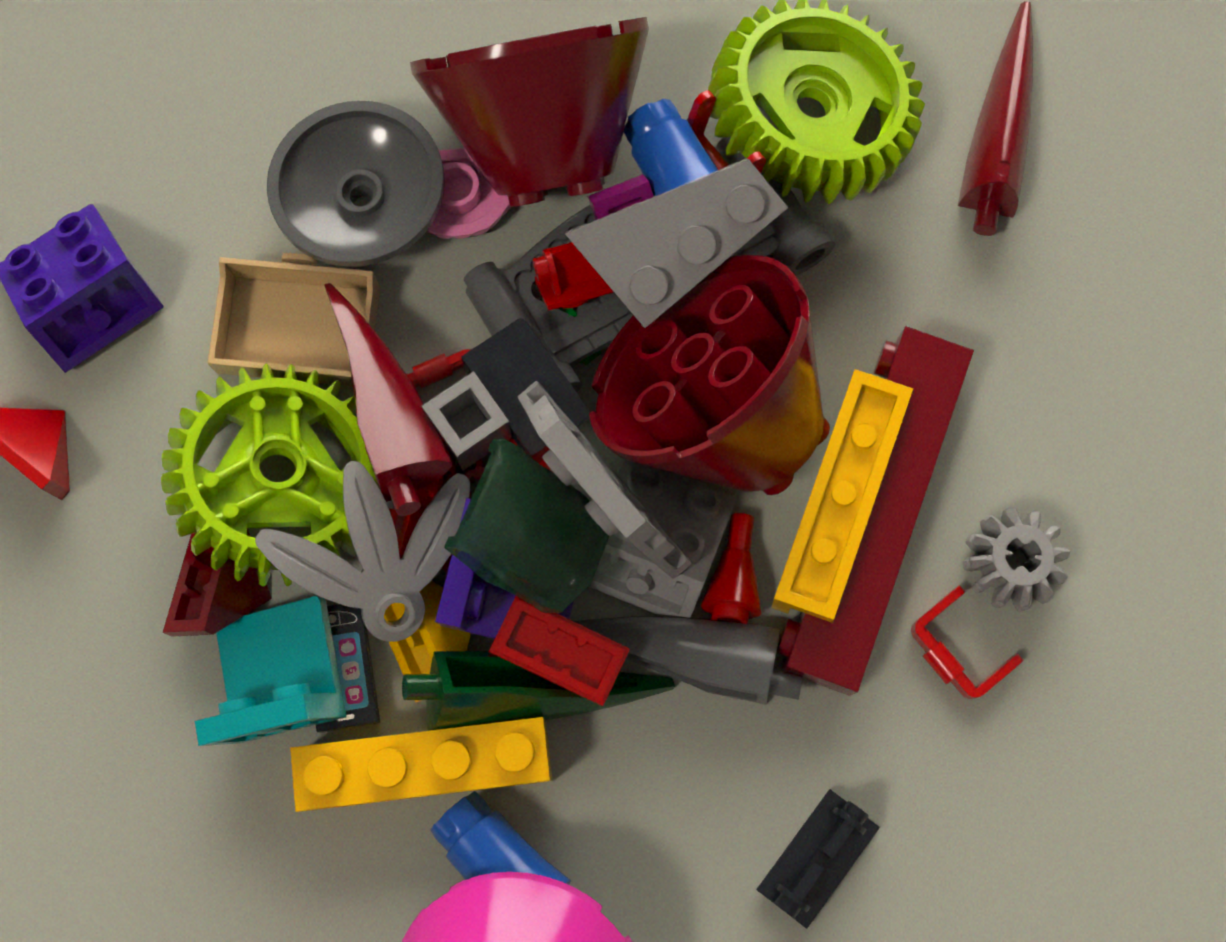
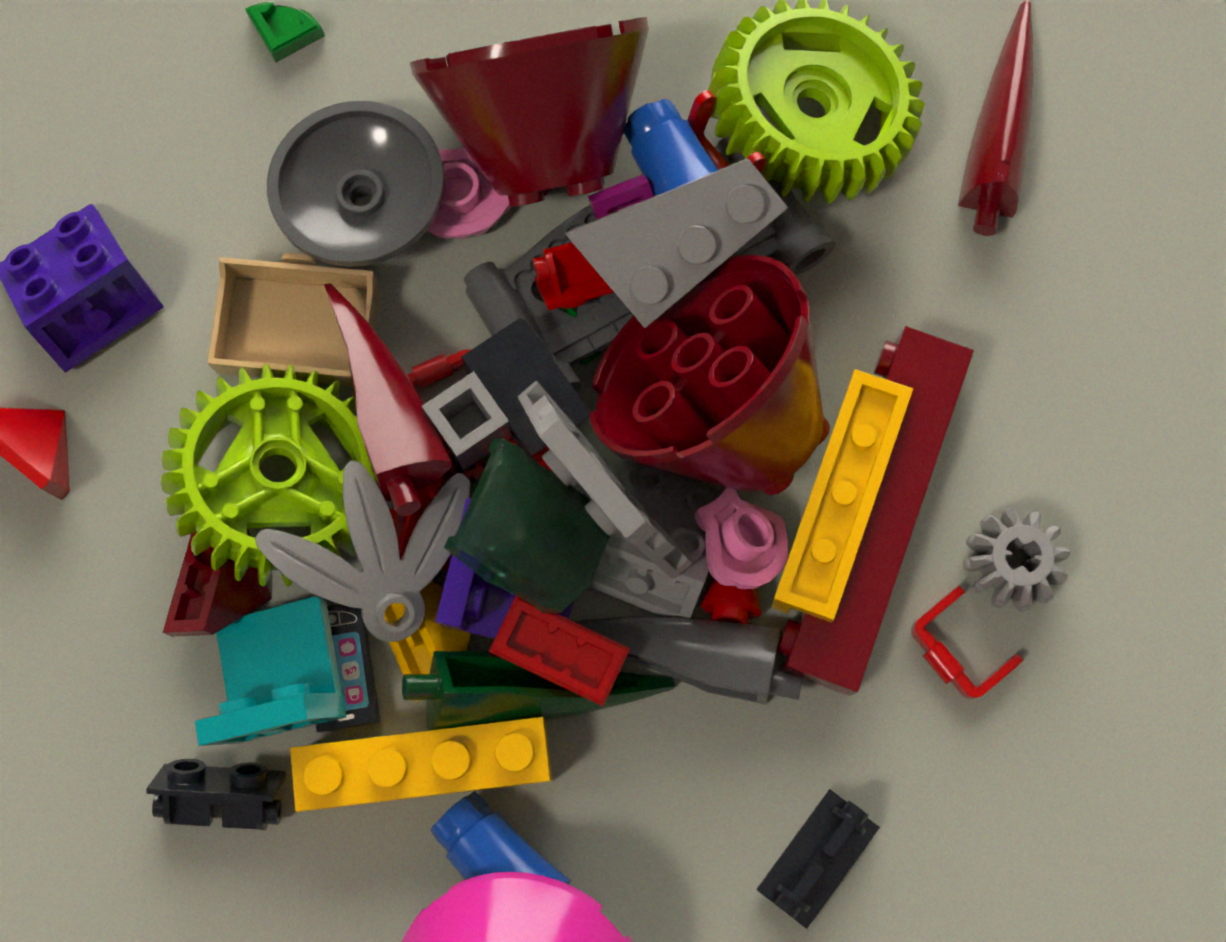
(189, 789): none -> black hinge
(284, 28): none -> green tile
(742, 541): none -> bright pink animal

